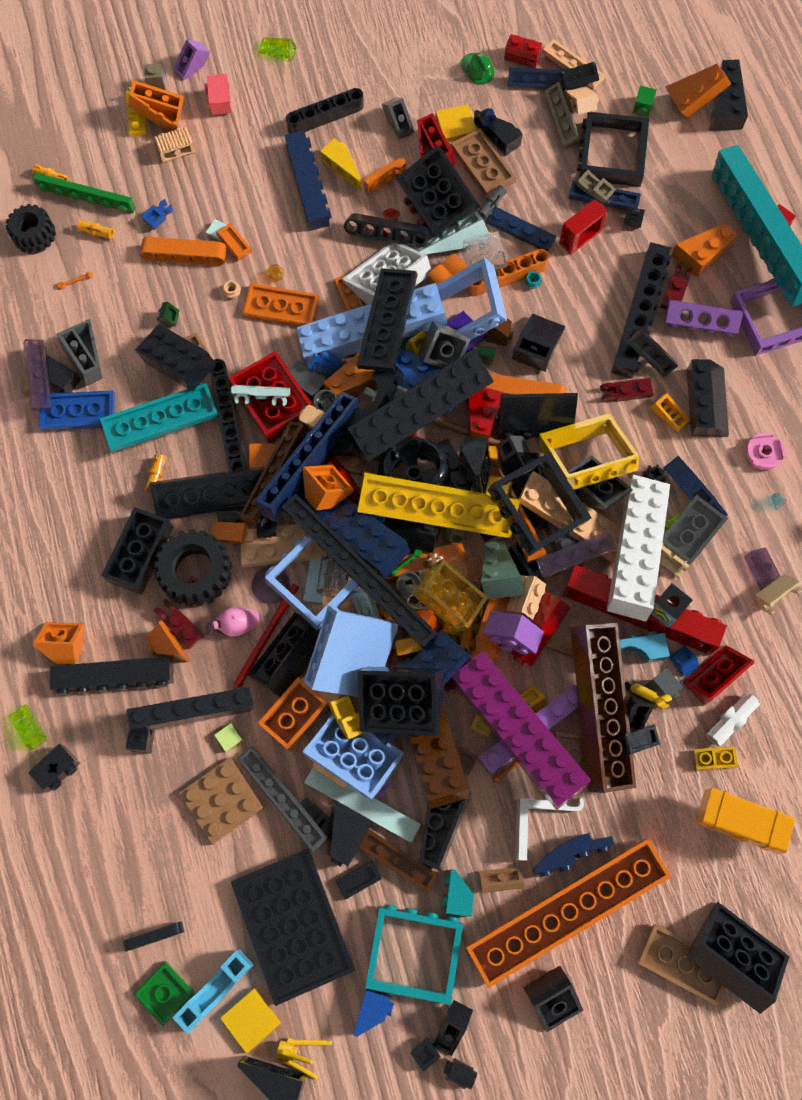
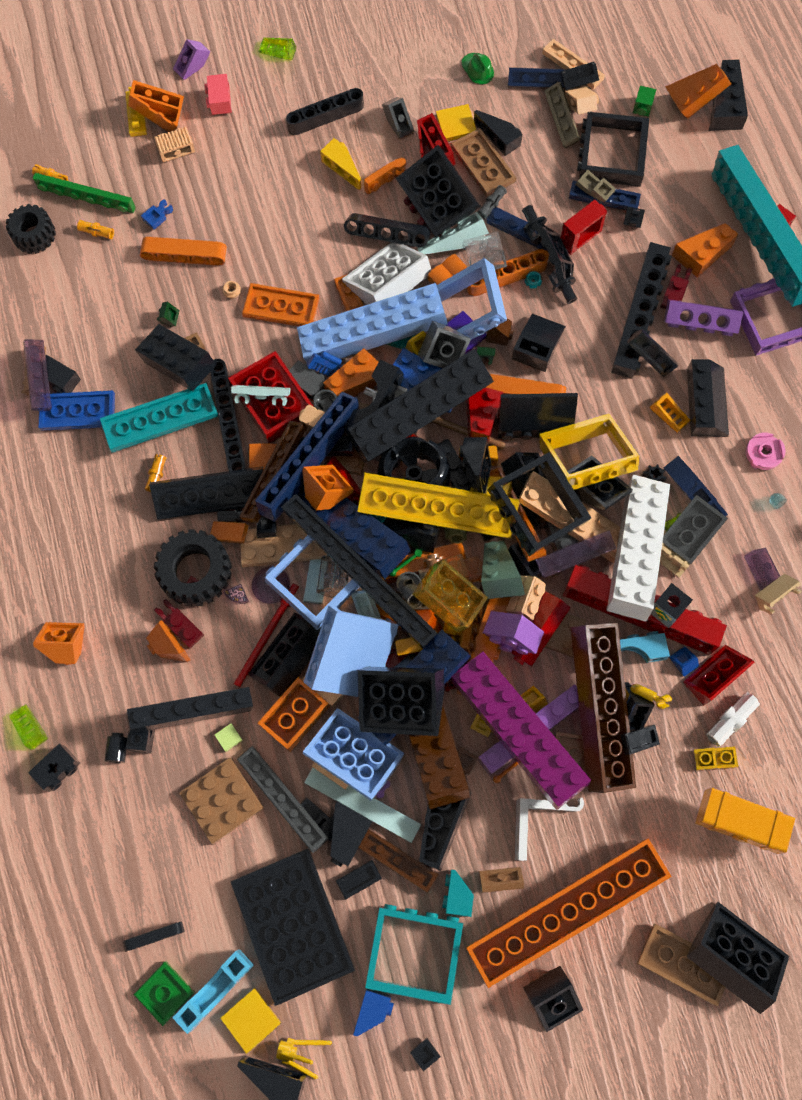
(61, 285): orange hinge -> none
(81, 350): dark grey wedge -> none
(111, 674): black brick -> none
(116, 748): none -> black brick
(136, 549): black brick -> none
(154, 75): dark tan brick -> none
(214, 227): light aqua tile -> none
(233, 622): bright pink hair -> none
(234, 241): orange tile -> none
(237, 594): none -> tile
(275, 269): clear yellow plate -> none
(307, 180): dark blue brick -> none
(346, 716): yellow slope -> none
(387, 320): black plate -> none
(390, 212): clear red plate -> none
(453, 1027): black slope -> none
(460, 1074): black brick -> none
(487, 117): dark blue bush -> none
(512, 445): dark grey brick -> none
(523, 51): red brick -> none
(562, 274): none -> black plate
(563, 855): dark blue slope -> none
(627, 390): dark red hinge -> none
(665, 684): dark grey brick -> none

